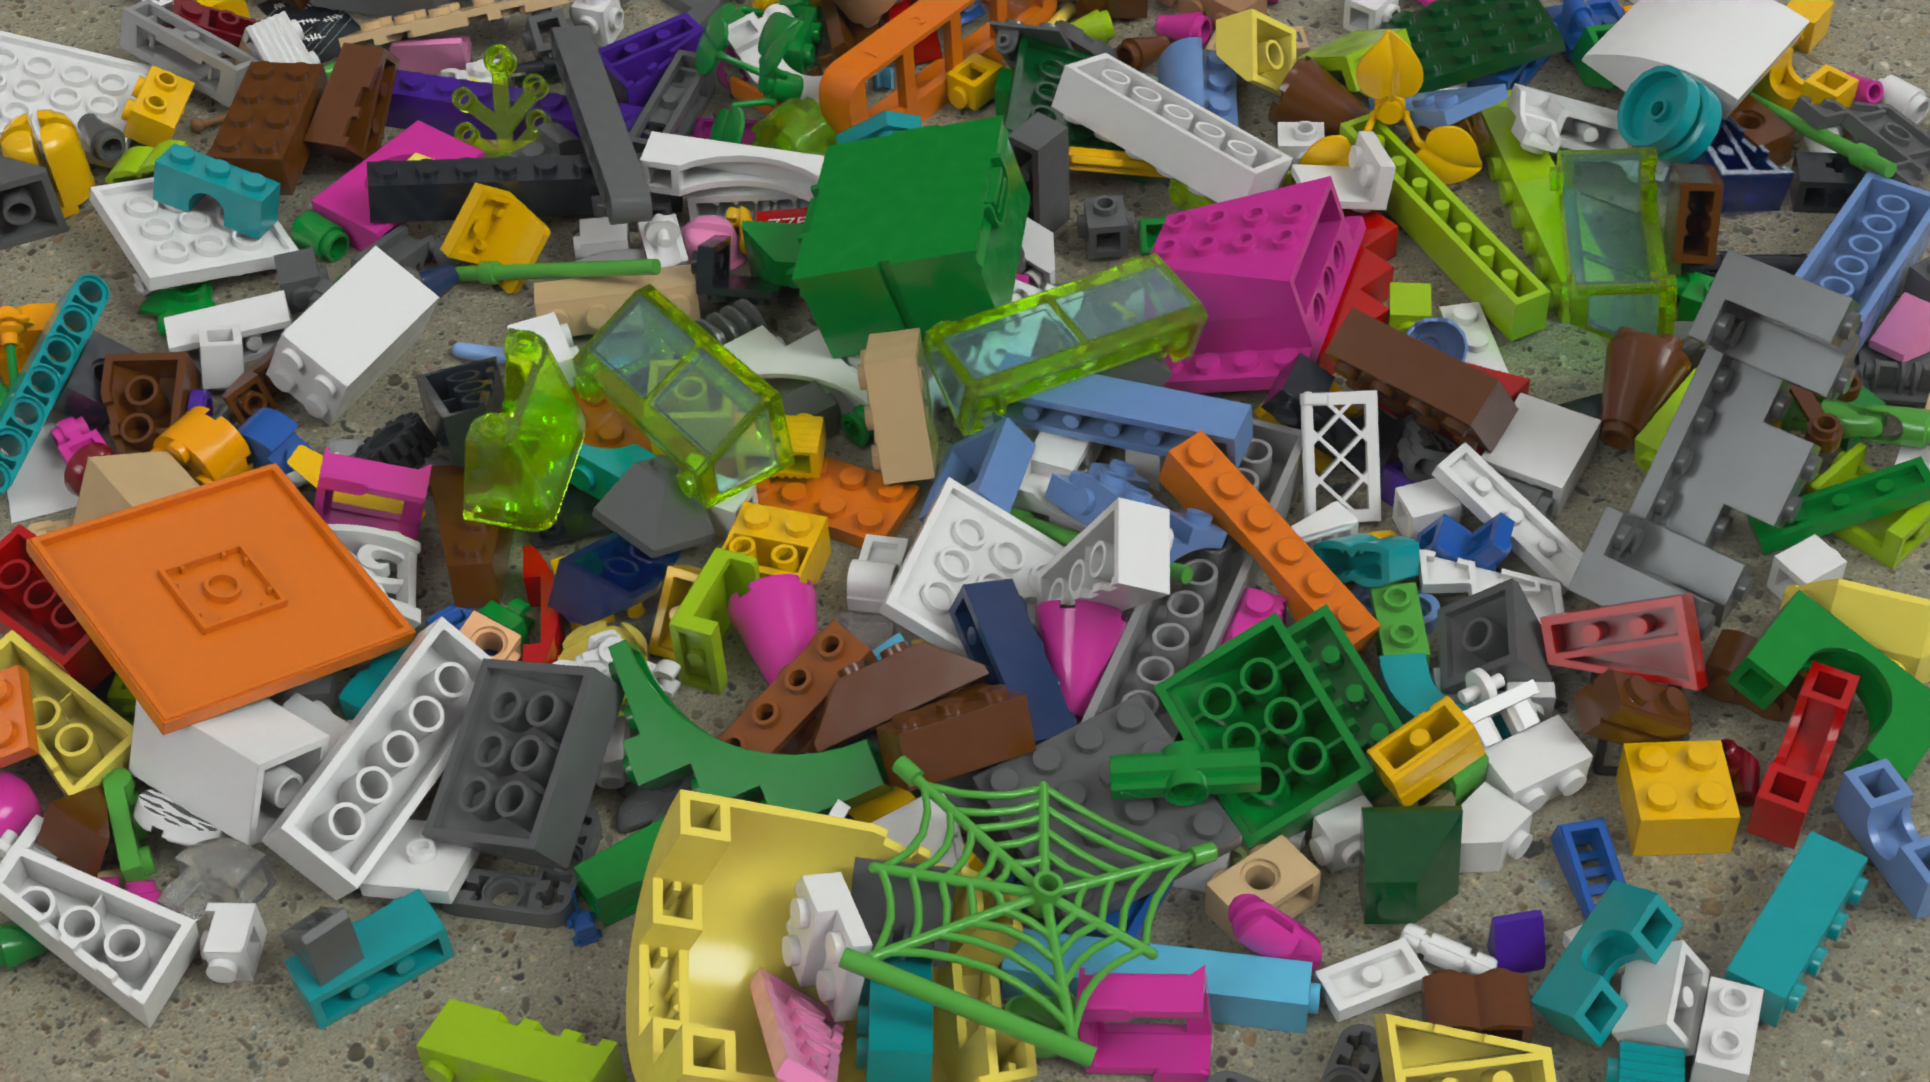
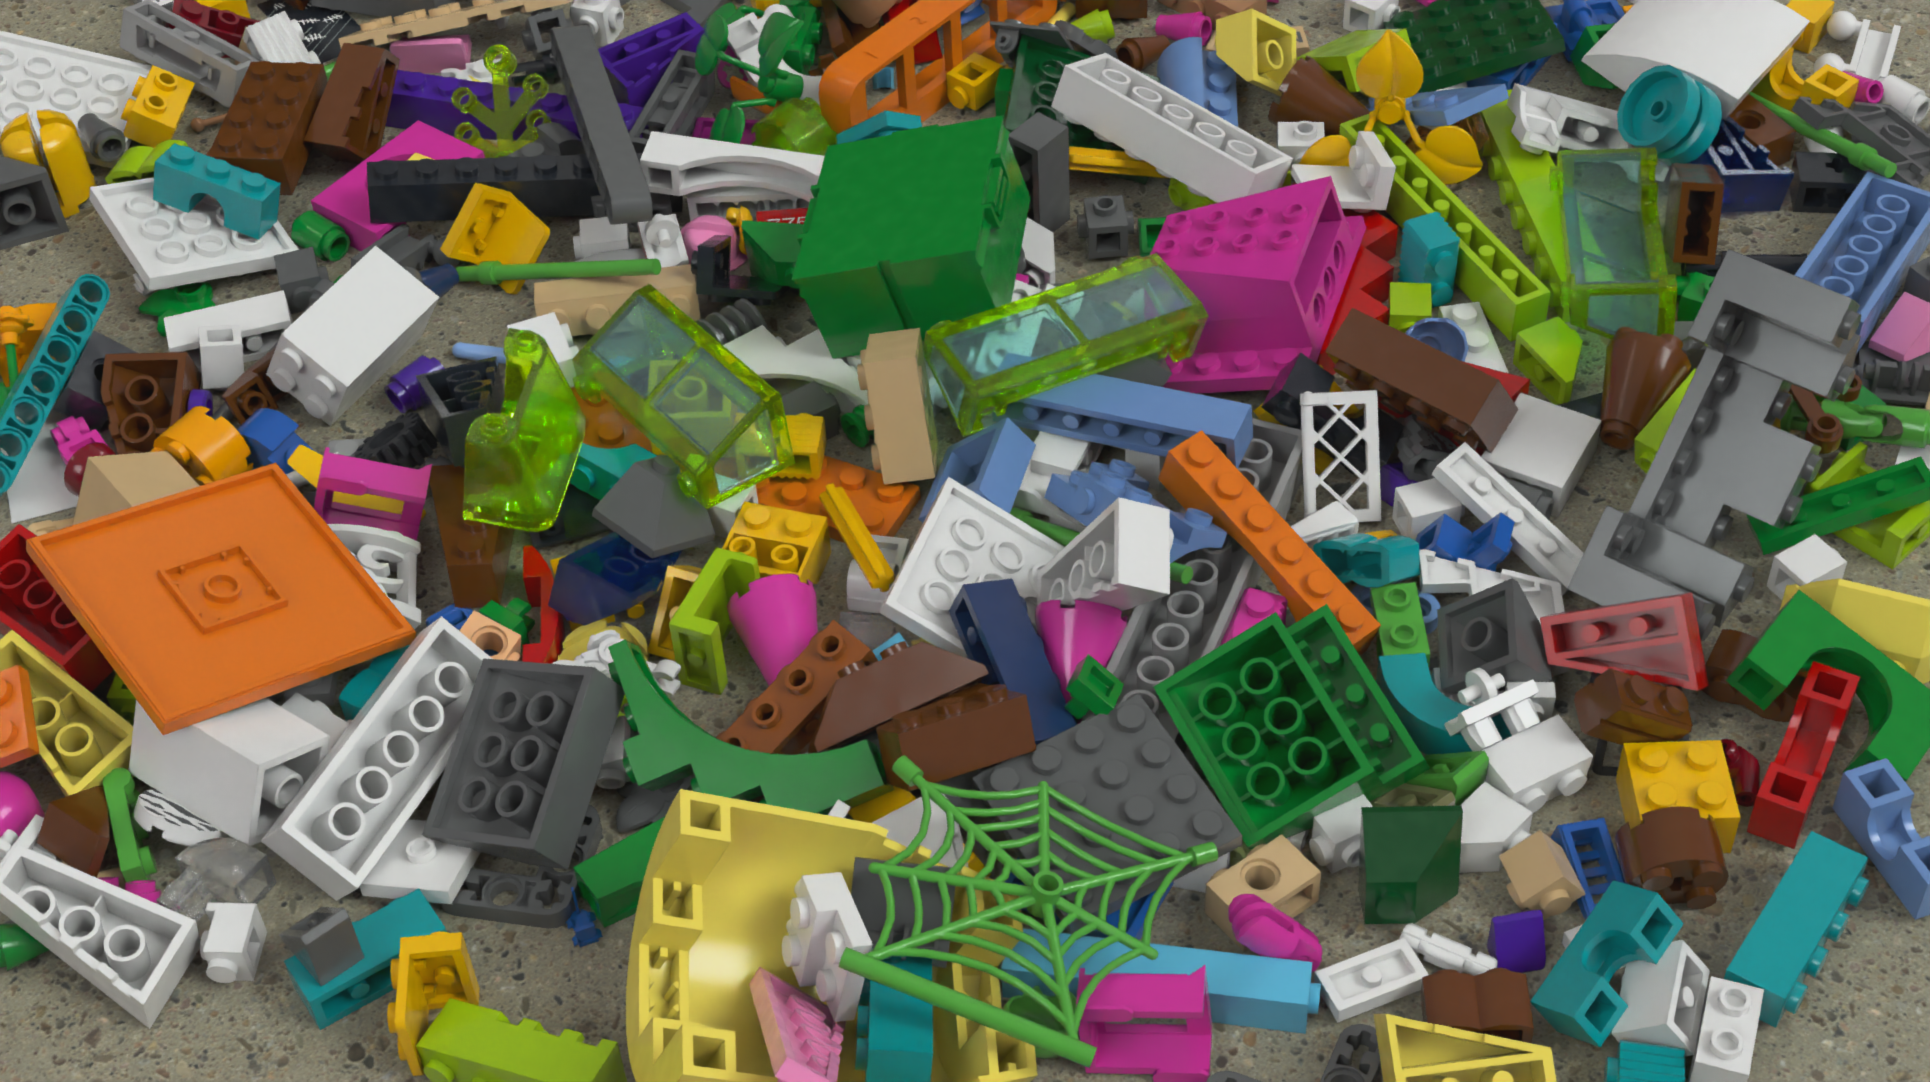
(403, 386): none -> dark purple brick
(425, 978): none -> yellow bracket
(857, 538): none -> yellow axle
(1092, 689): none -> green tile
(1185, 773): green piece -> none
(1426, 751): yellow brick -> none
(1430, 255): none -> teal brick
(1541, 876): none -> tan brick
(1549, 358): none -> lime slope
(1674, 856): none -> reddish brown brick
(1872, 51): none -> white gear

